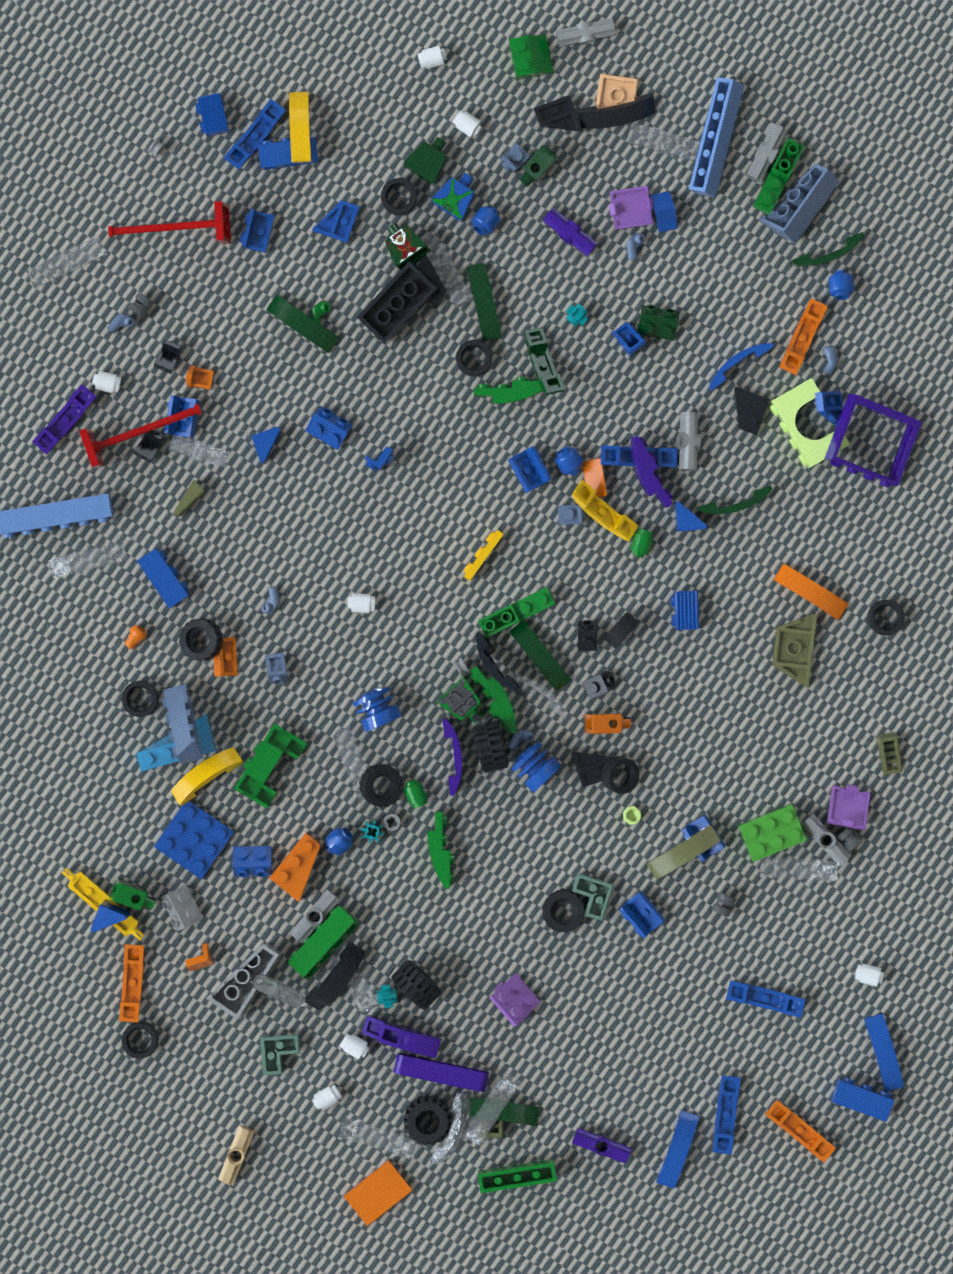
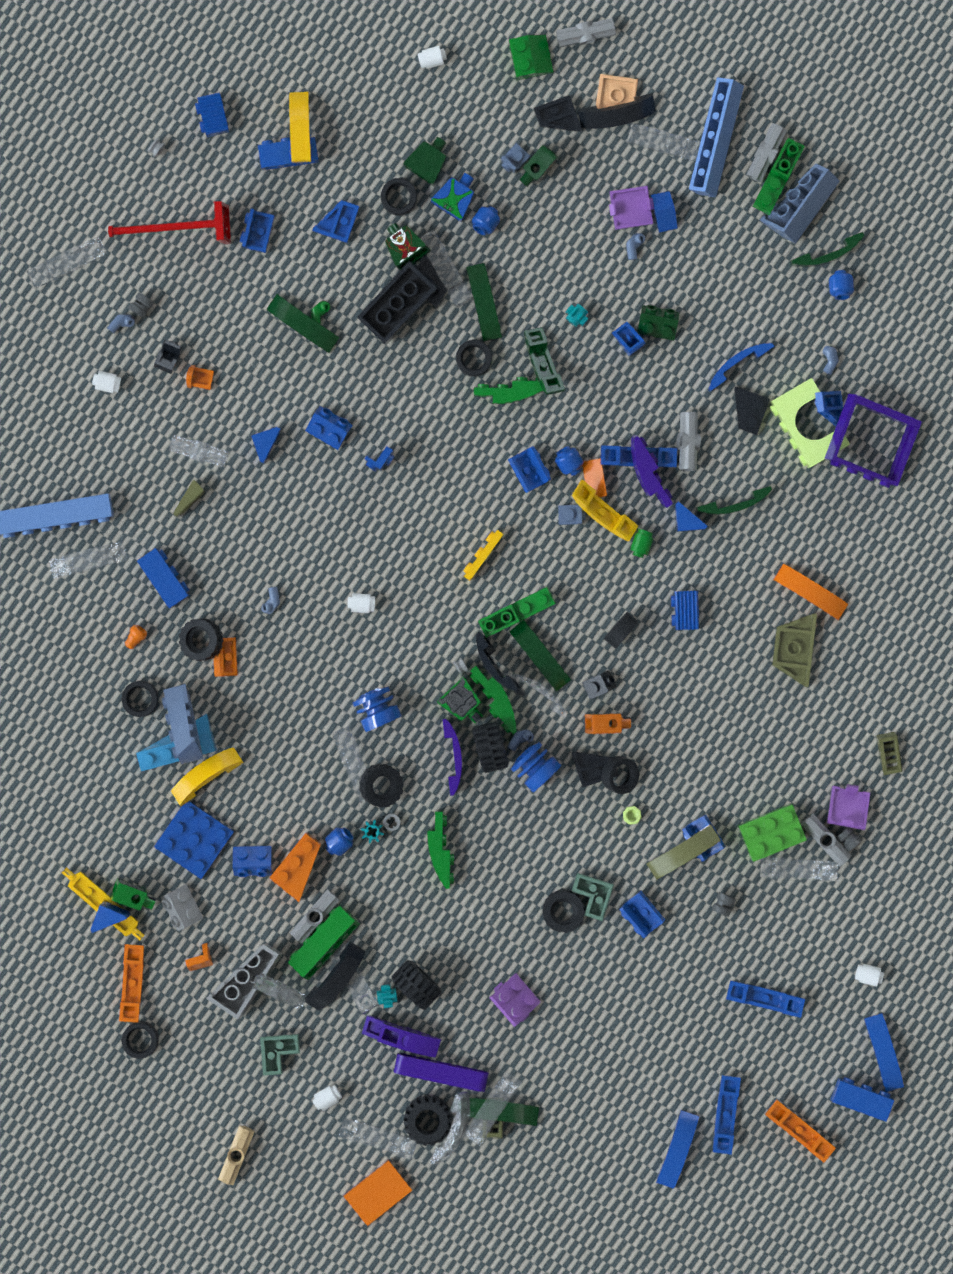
(65, 419): dark purple slope -> none
(94, 447): red tile -> none
(149, 446): black bracket -> none
(186, 426): blue bracket -> none
(255, 134): blue slope -> none
(264, 761): green bracket -> none
(276, 668): sand blue bracket -> none
(354, 1046): white brick -> none
(415, 793): green brick -> none
(467, 123): white brick -> none
(517, 1176): green brick -> none
(569, 232): dark purple piece -> none
(587, 635): black bracket -> none
(613, 1150): dark purple piece -> none
(803, 336): orange slope -> none
(900, 617): black tyre -> none

